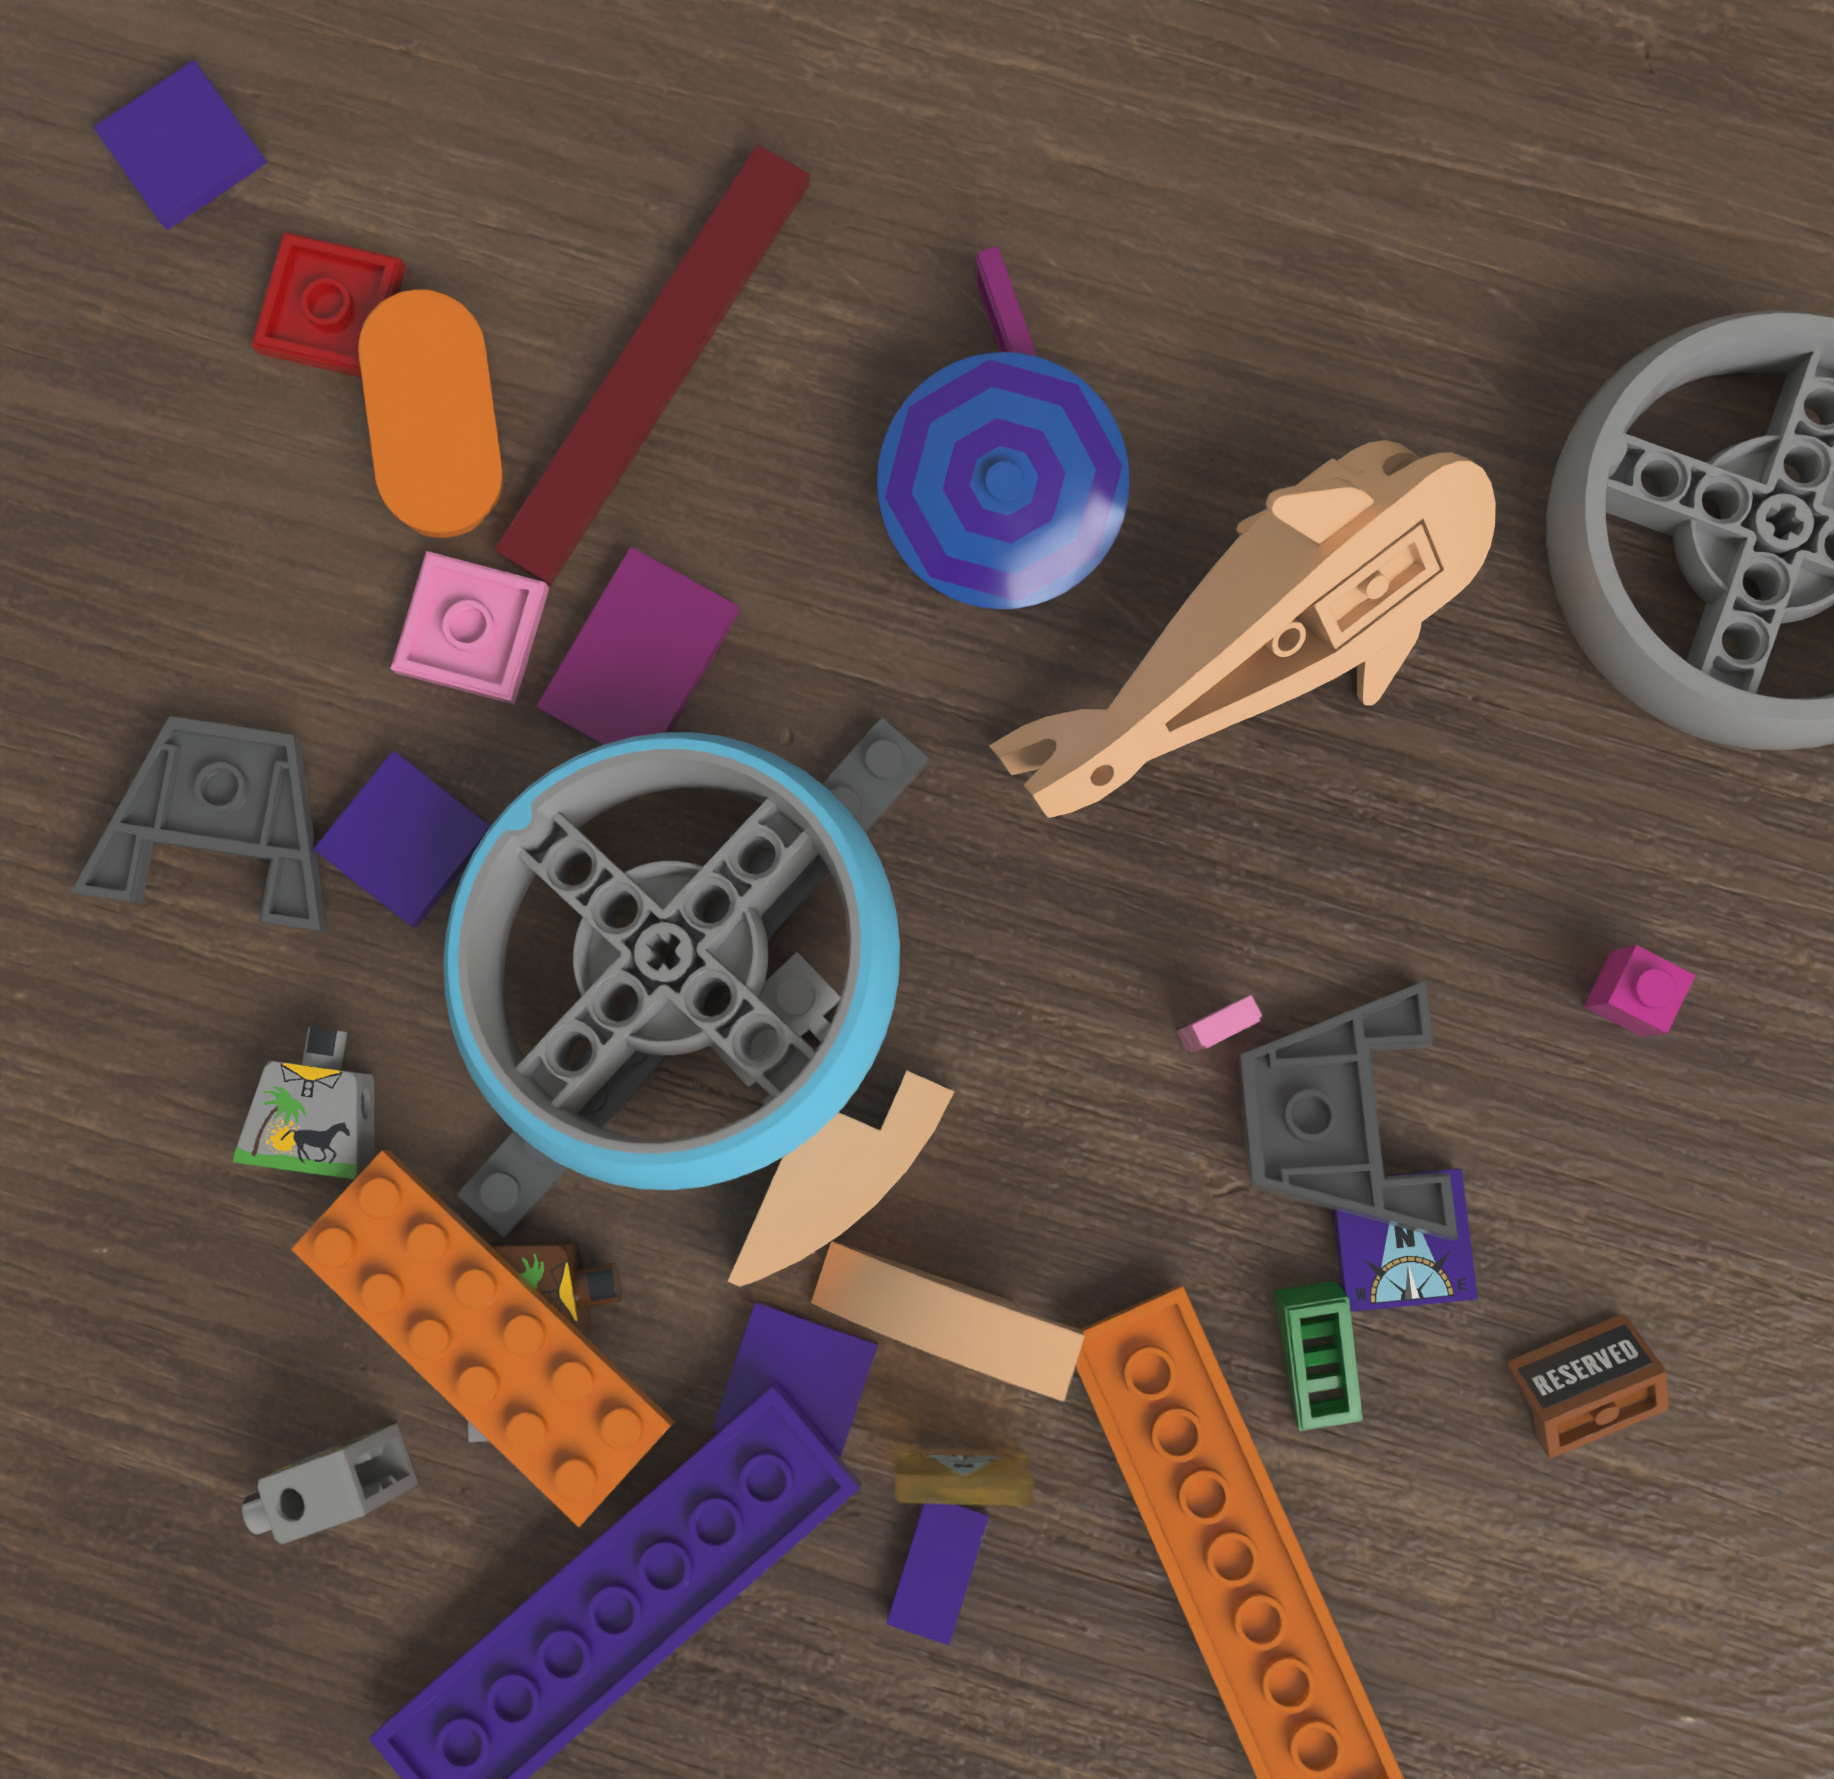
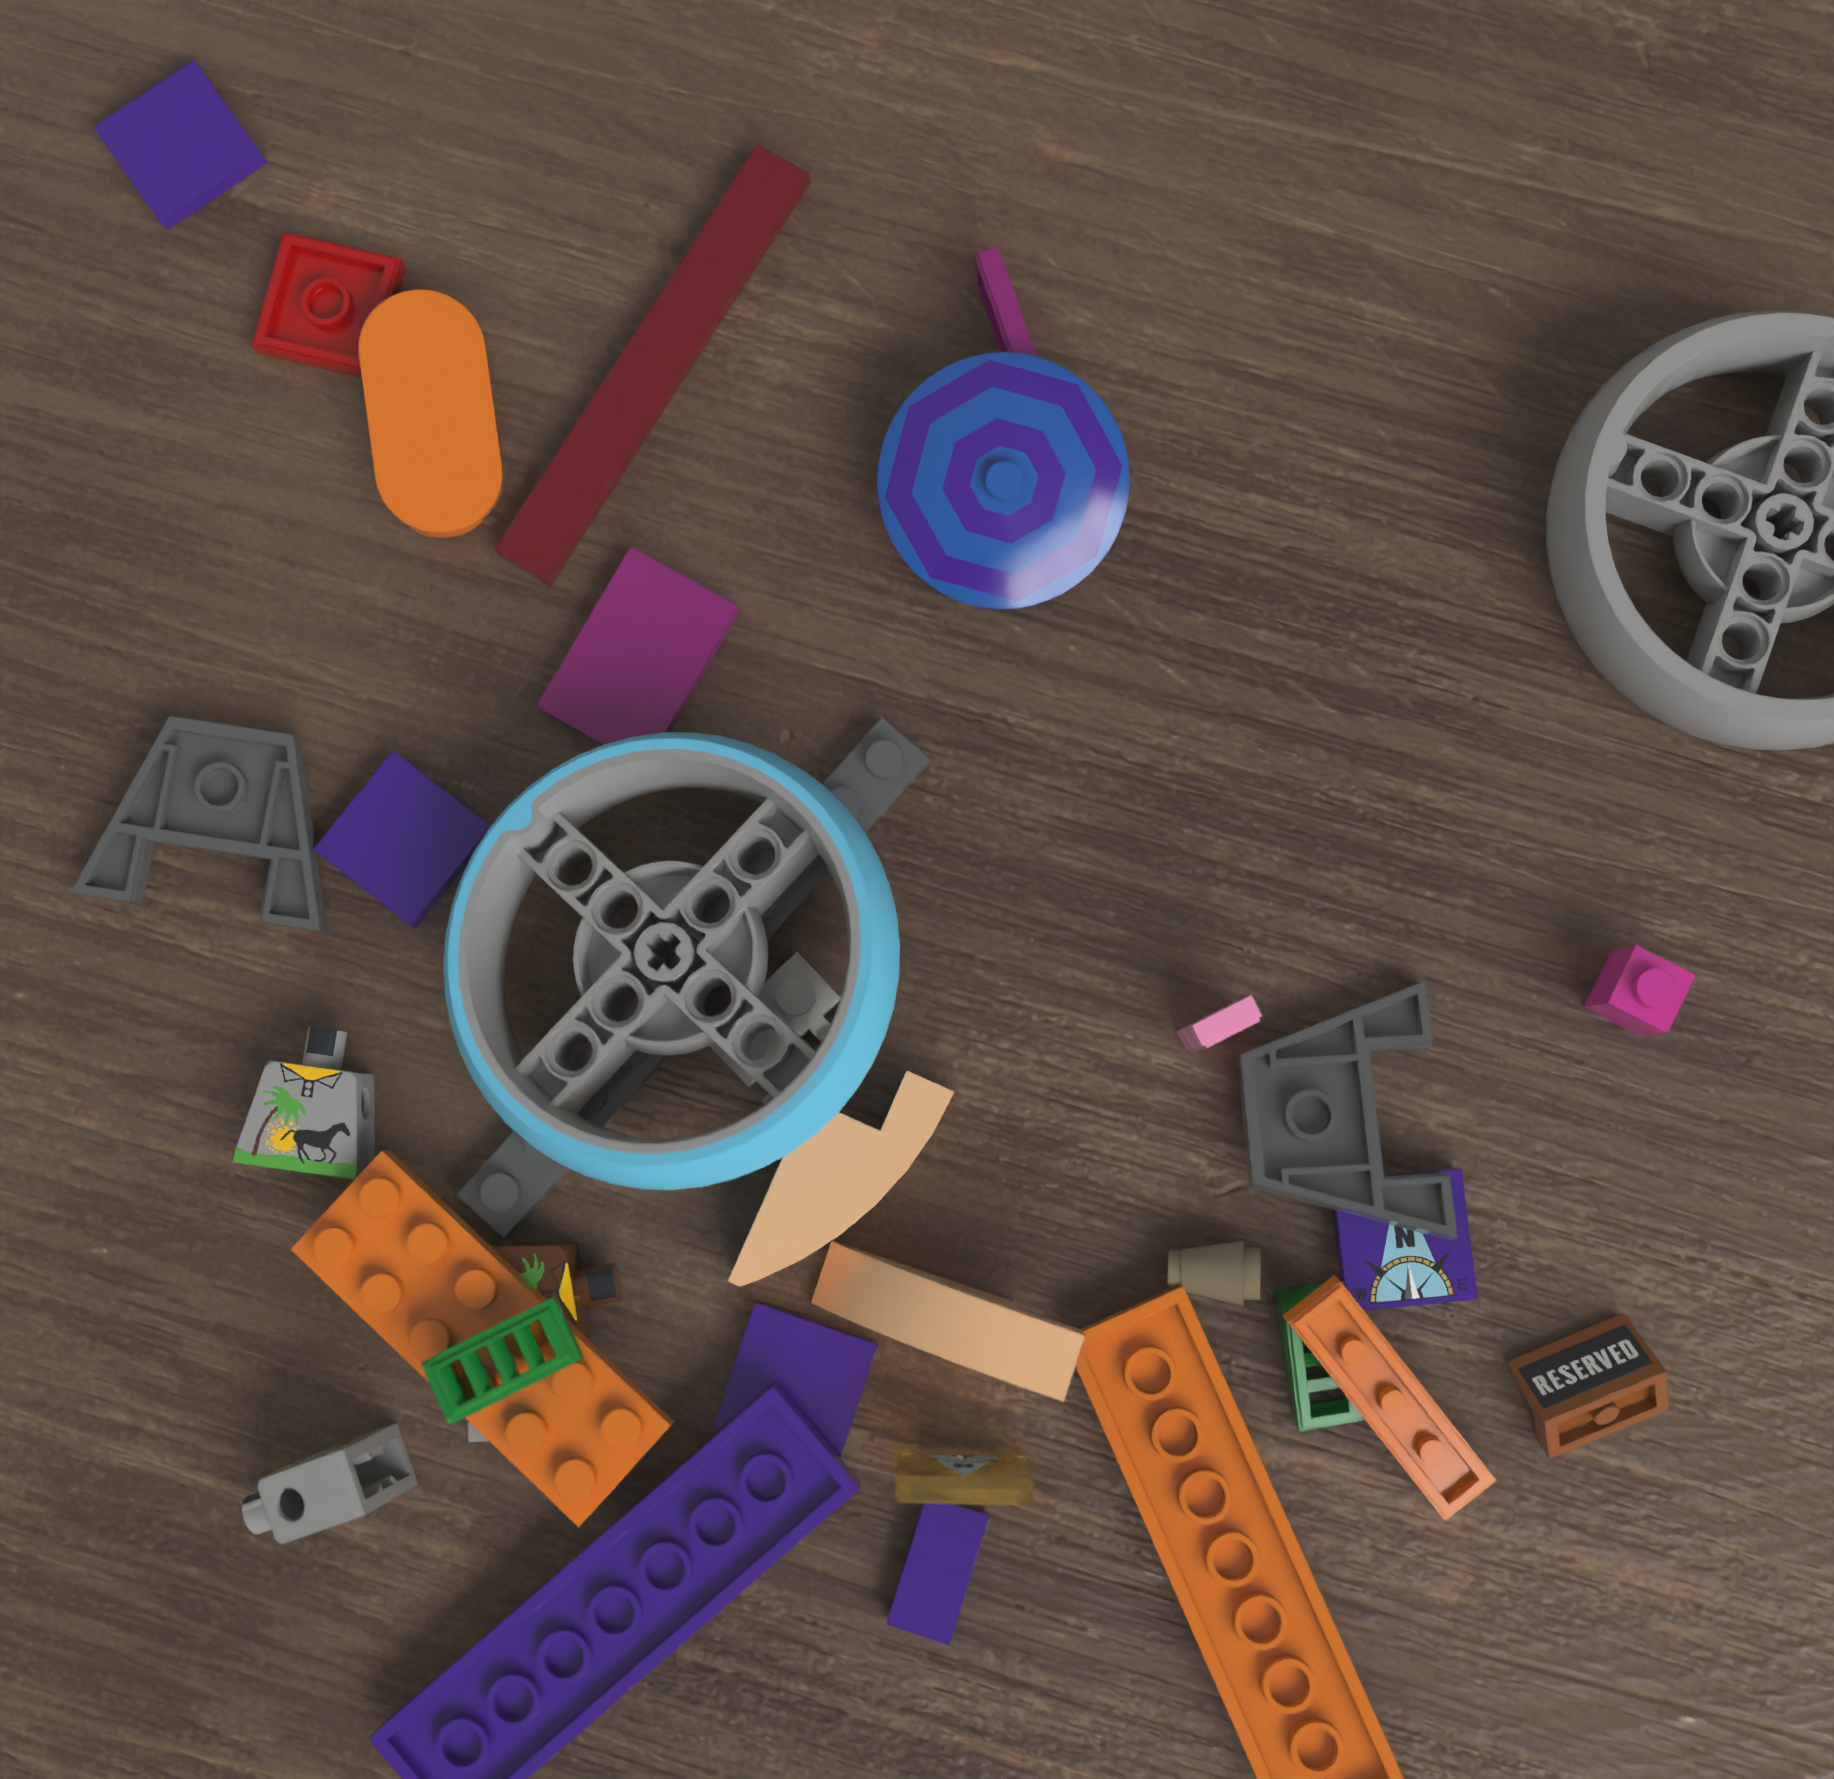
(447, 1382): none -> green slope
(470, 627): bright pink tile -> none
(1217, 1271): none -> dark tan cone
(1302, 596): light nougat animal -> none
(1389, 1397): none -> orange tile

